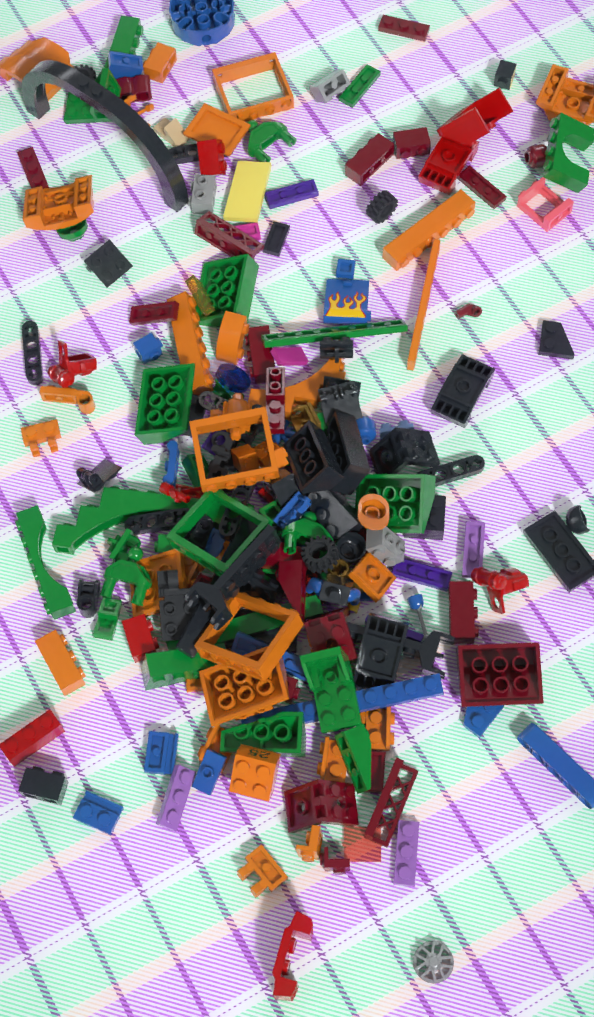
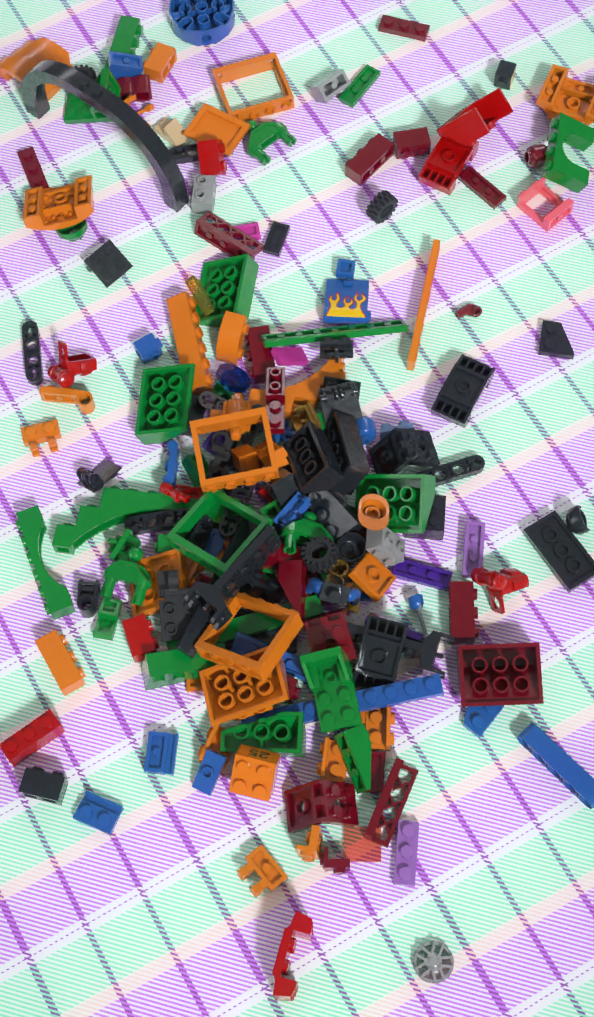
(154, 313): dark red plate -> none
(175, 797): medium lavender plate -> none
(247, 191): light yellow tile -> none
(291, 194): dark purple tile -> none
(432, 226): orange brick -> none

